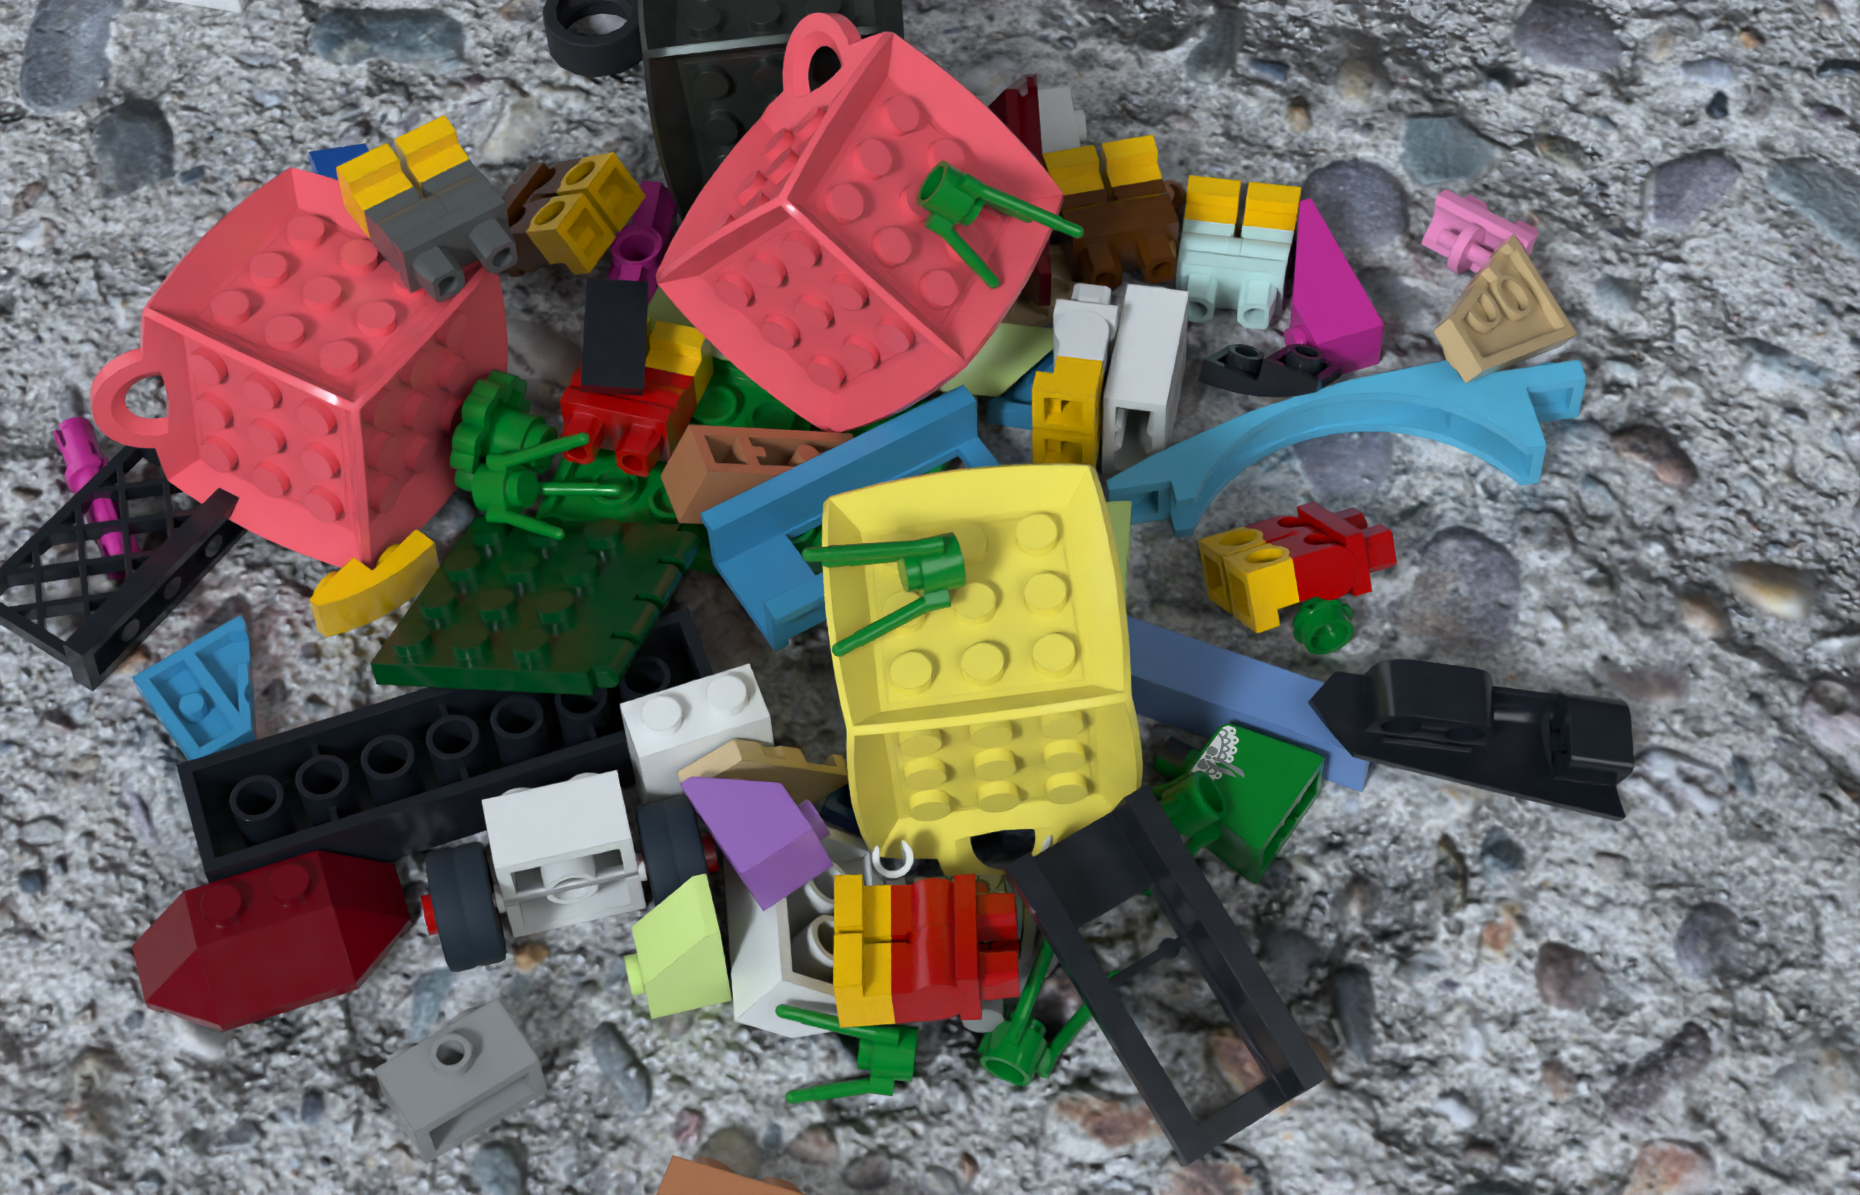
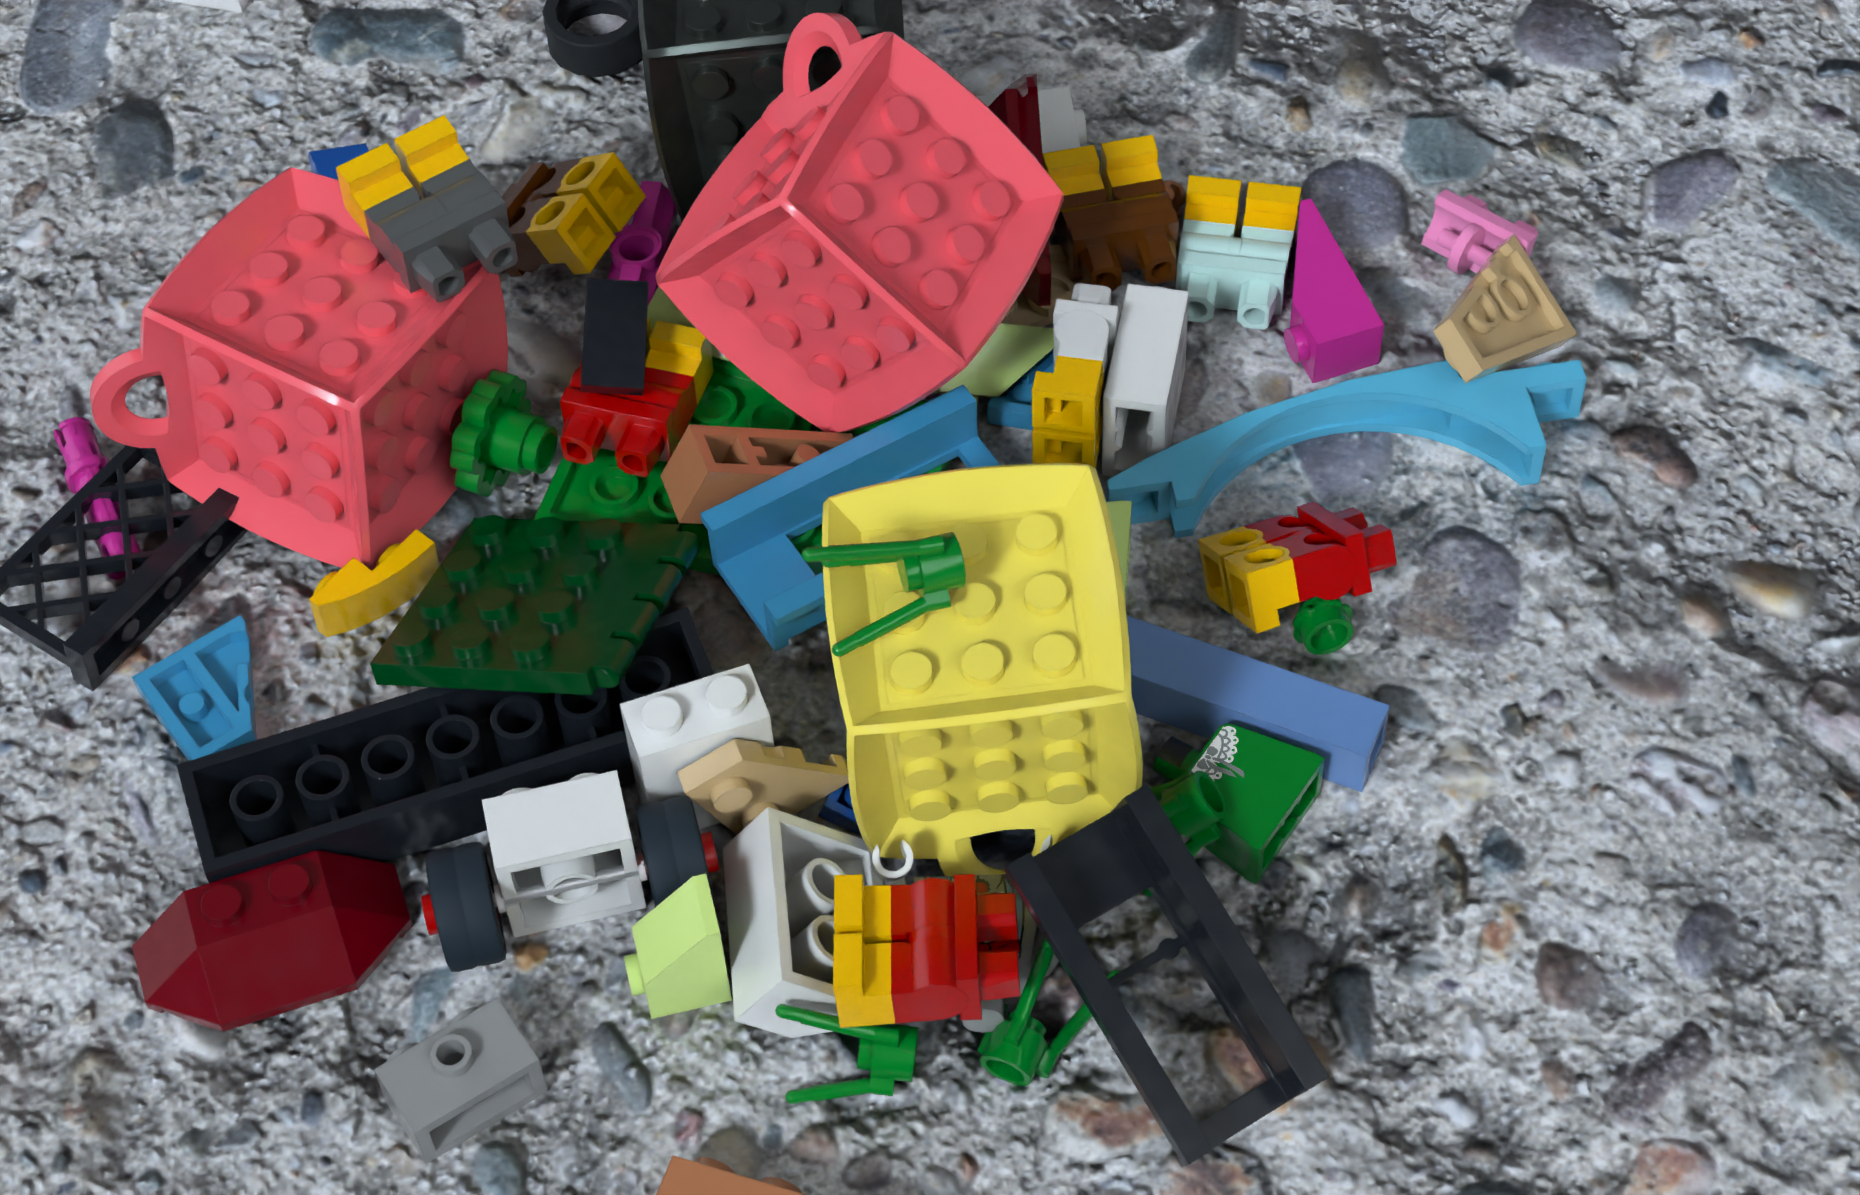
(506, 487): green plant -> none
(762, 833): medium lavender slope -> none
(959, 197): green plant -> none
(1286, 373): black slope -> none
(1481, 735): black panel -> none

